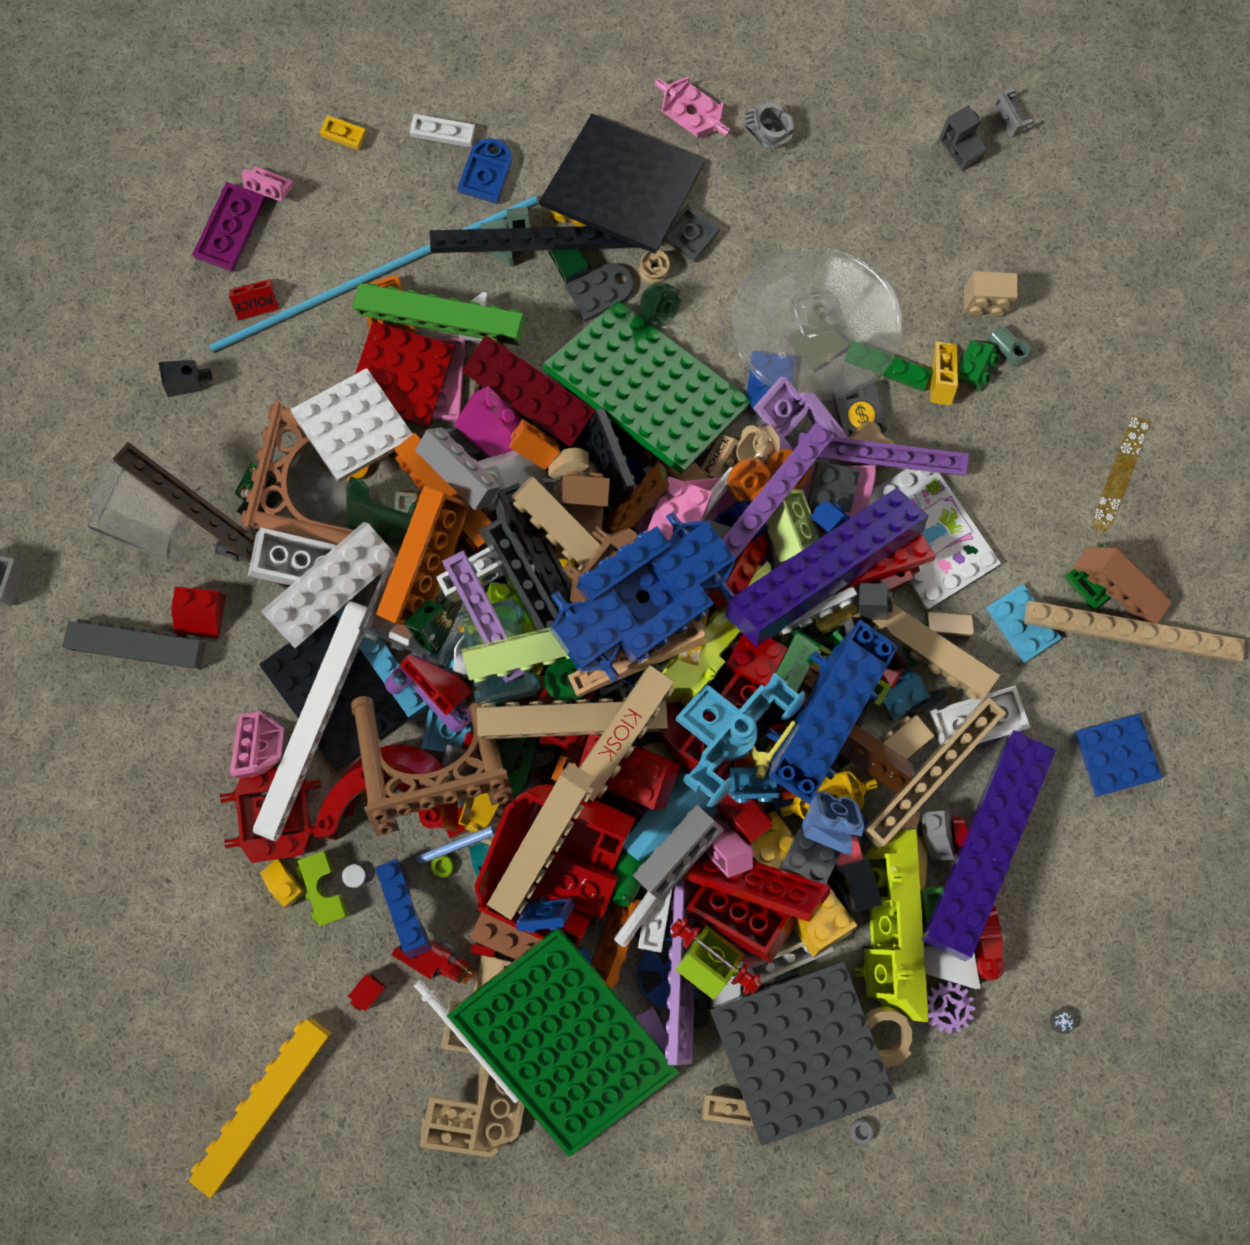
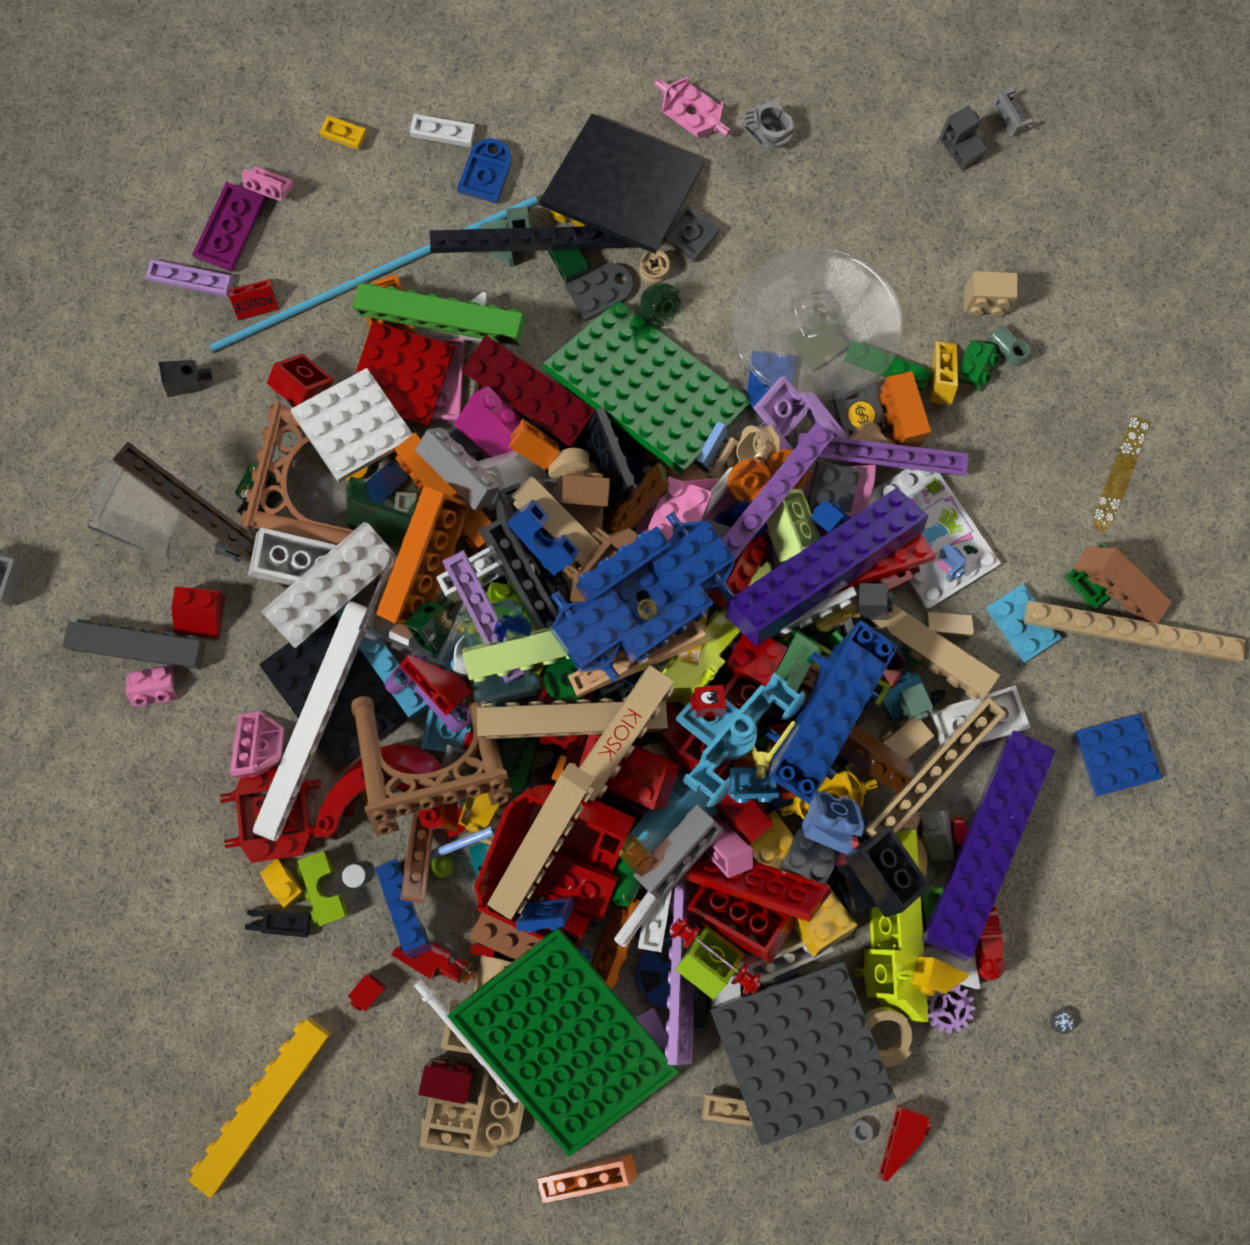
(151, 686): none -> bright pink bracket
(189, 278): none -> lavender tile
(281, 923): none -> black hinge
(298, 379): none -> red brick
(386, 482): none -> blue slope
(417, 861): none -> nougat tile
(447, 1080): none -> dark red brick
(515, 624): none -> clear blue bracket
(553, 553): none -> blue arch
(589, 1178): none -> orange slope
(637, 856): none -> clear orange brick
(651, 605): none -> clear yellow hinge
(708, 701): none -> red brick
(712, 445): none -> light blue tile
(887, 872): none -> black slope
(904, 410): none -> orange brick
(905, 1137): none -> red slope
(915, 703): none -> sand green brick
(936, 976): none -> yellow slope
(954, 559): none -> medium blue bracket

